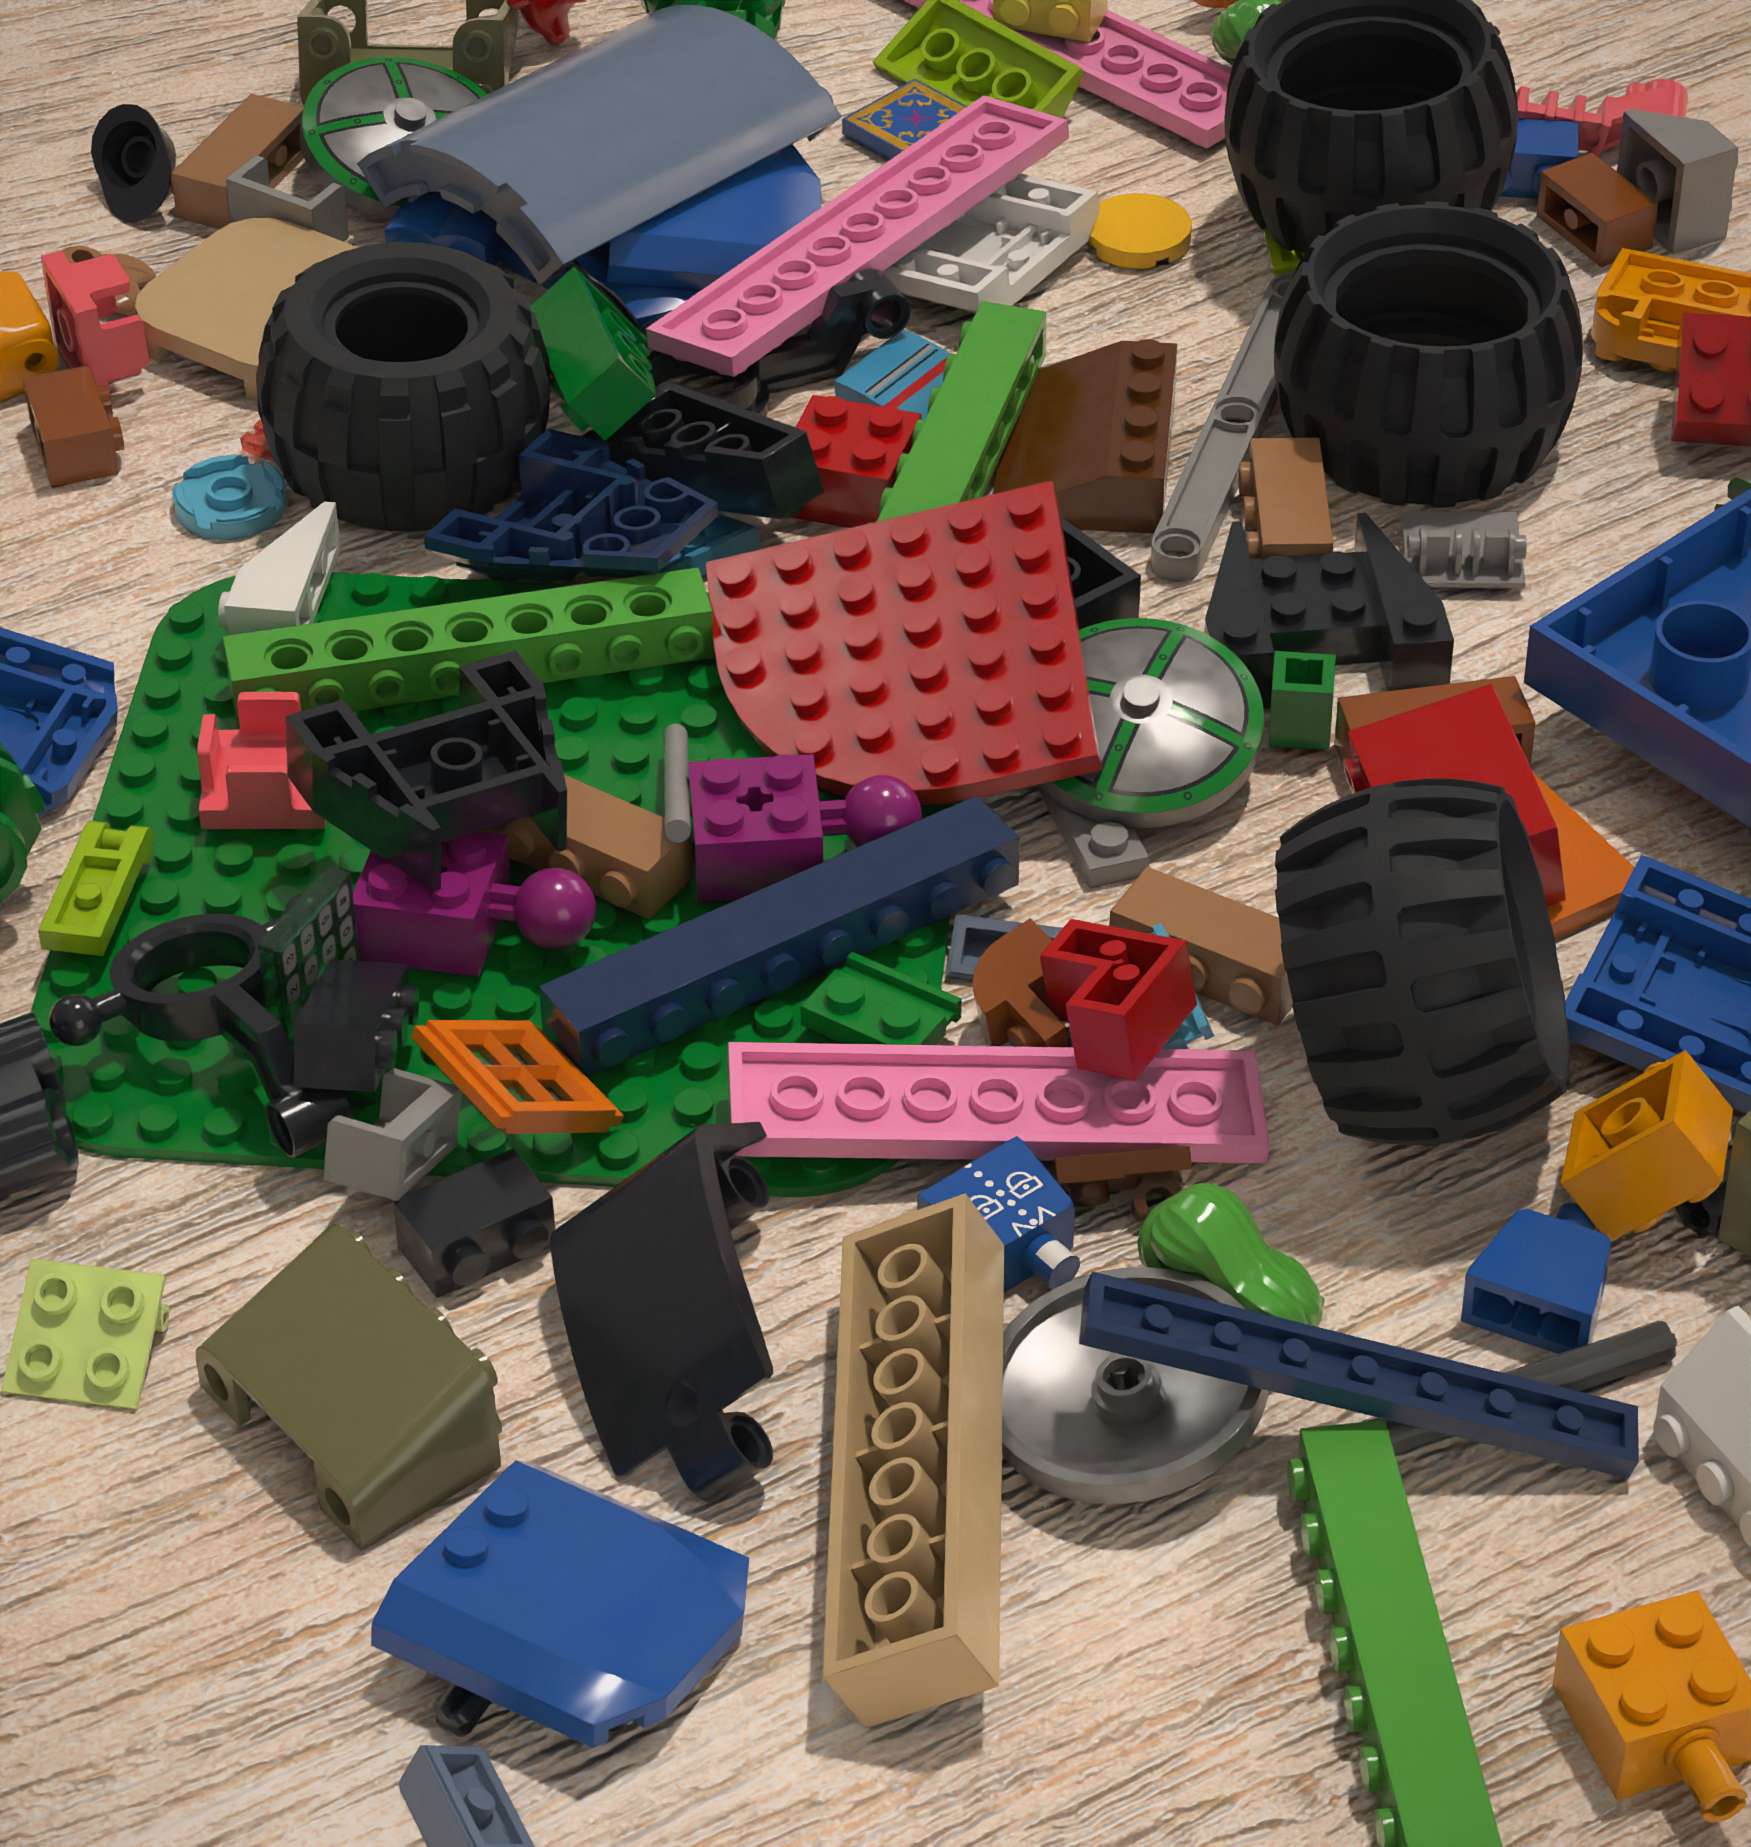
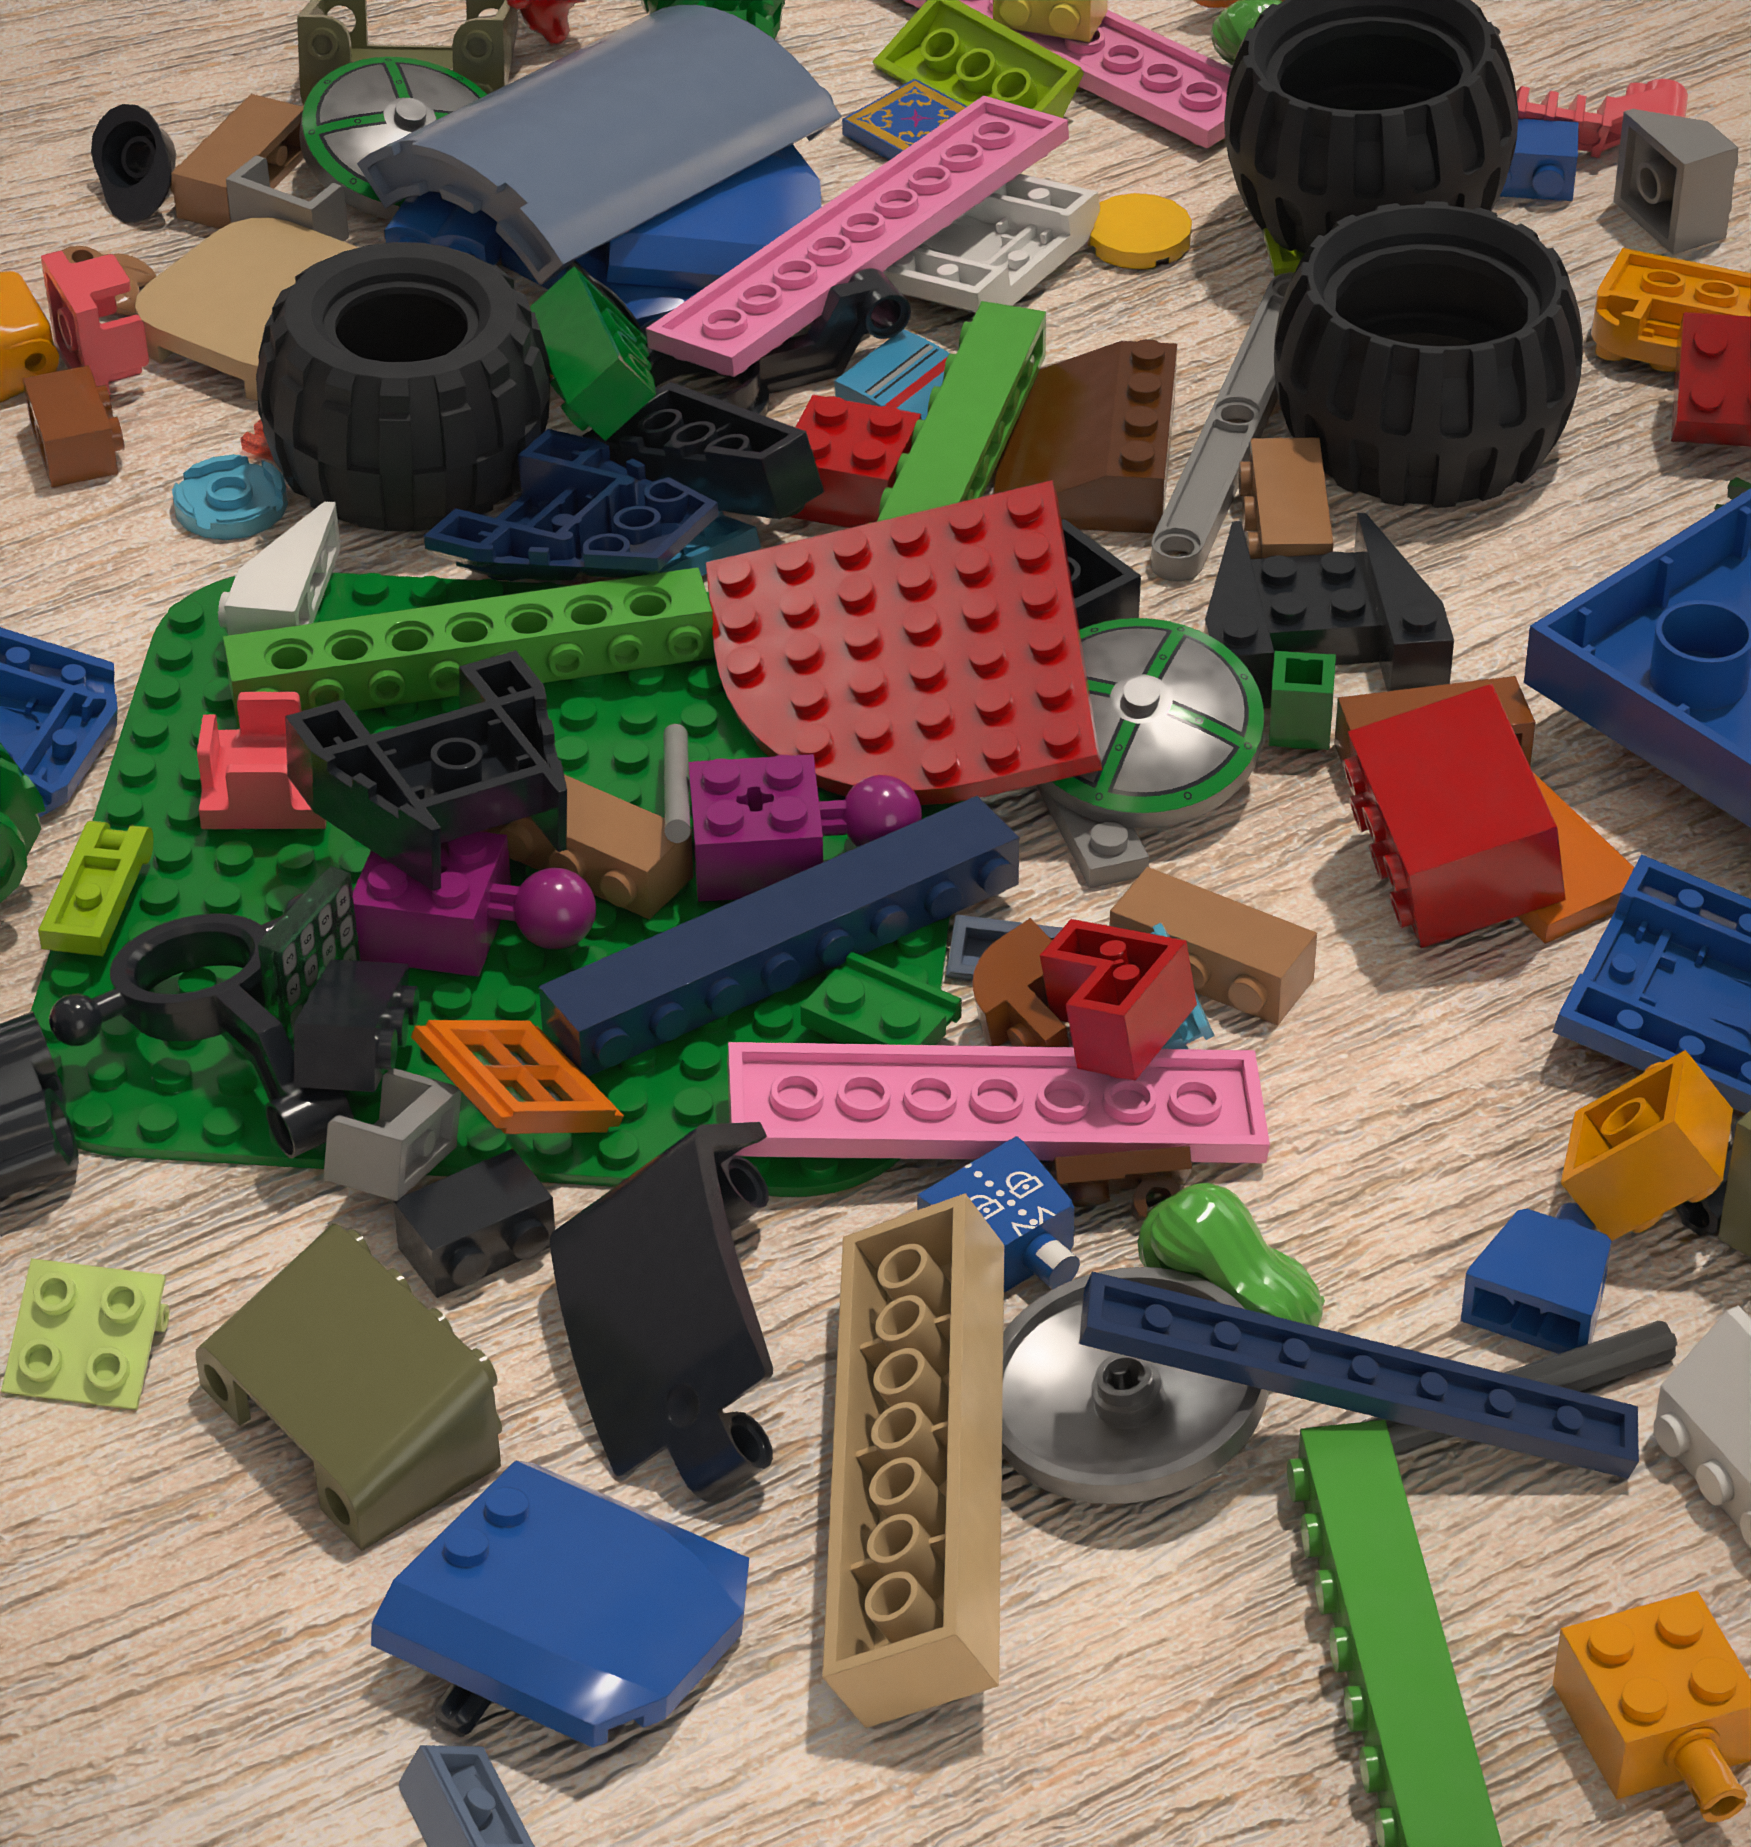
(1422, 962): black tyre -> none
(1465, 548): light grey hinge -> none
(1596, 209): dark orange brick -> none

